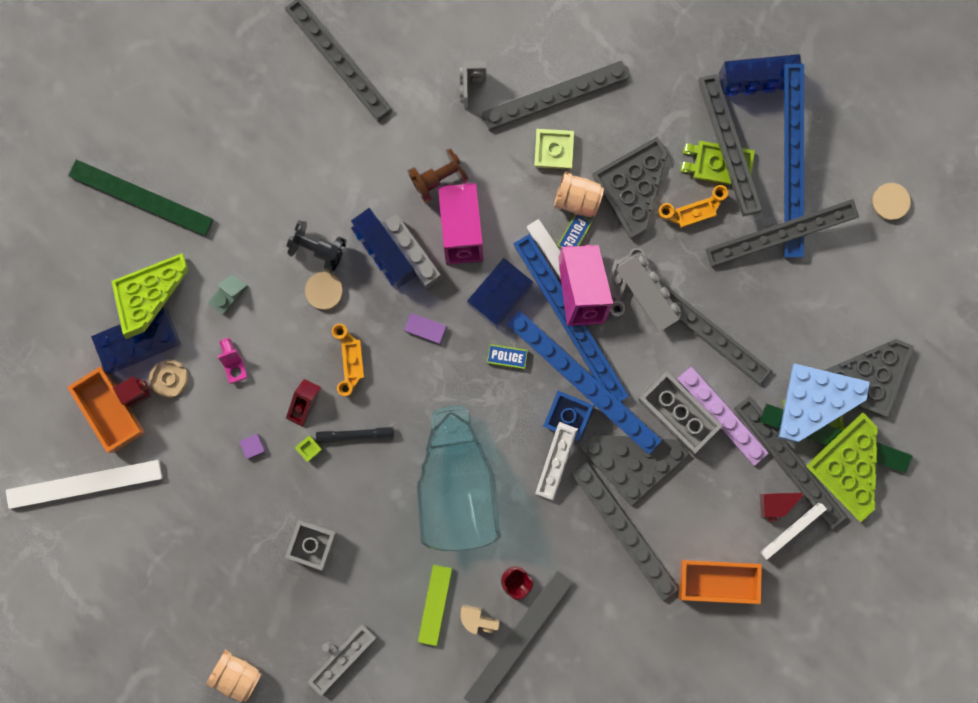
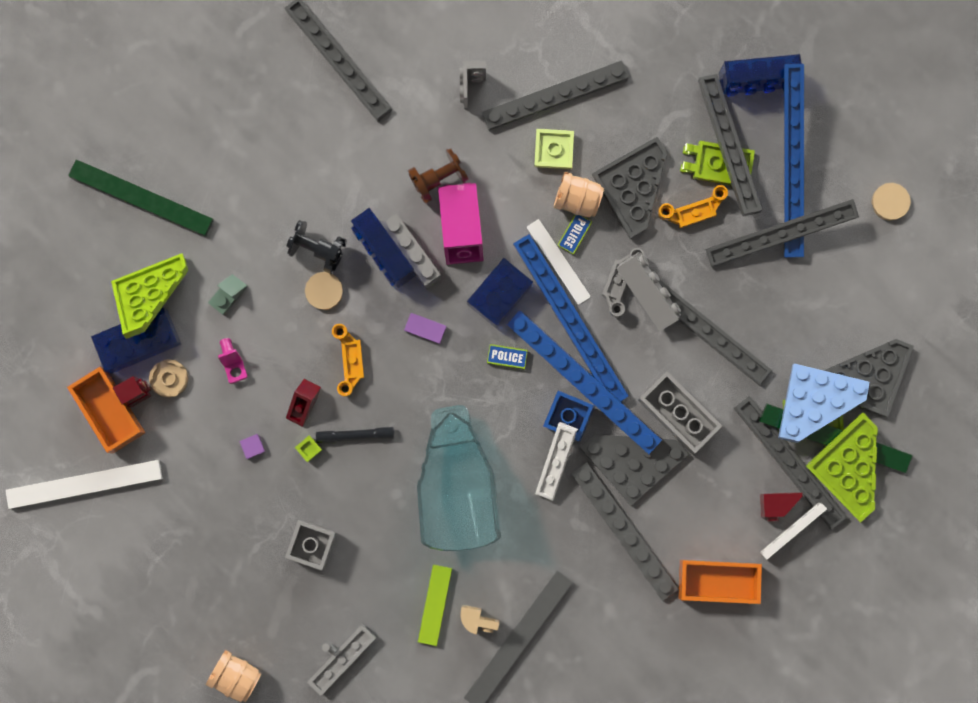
(516, 582): dark red hair -> none
(584, 285): slope -> none
(731, 425): lavender plate -> none

